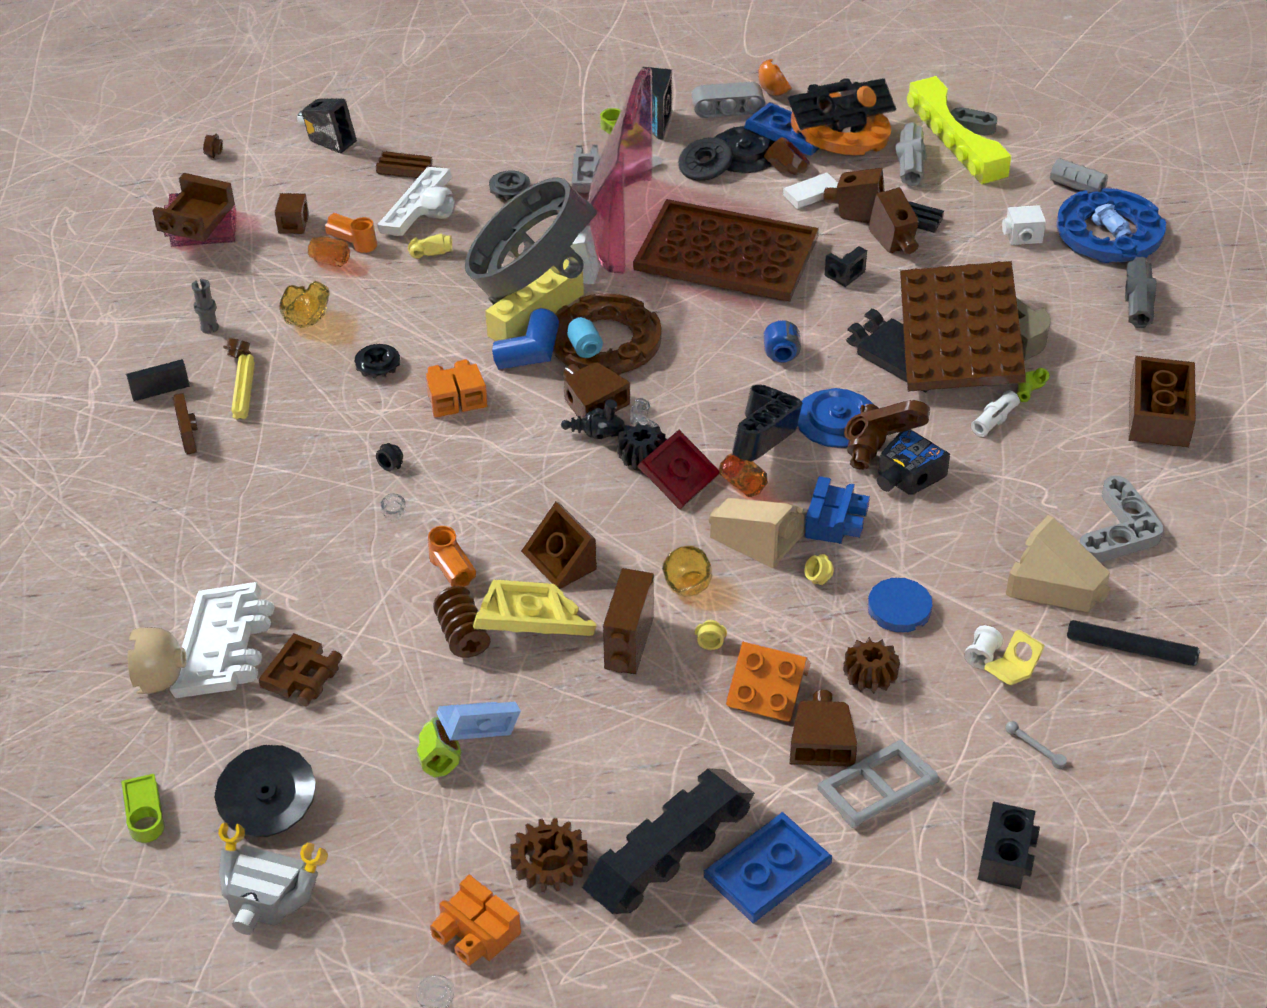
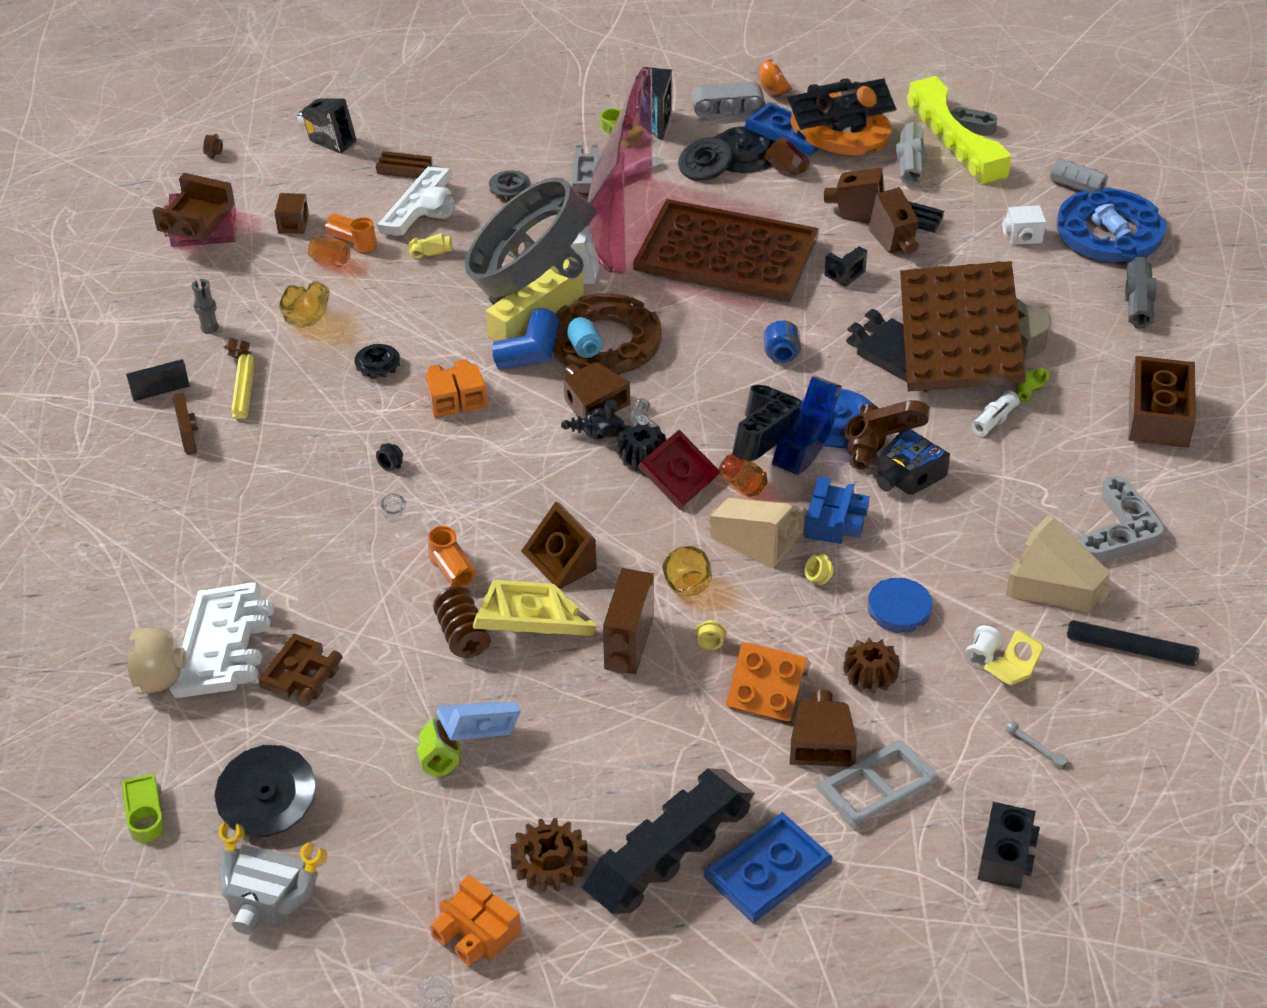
(809, 191): white tile -> none
(811, 429): none -> clear blue arch

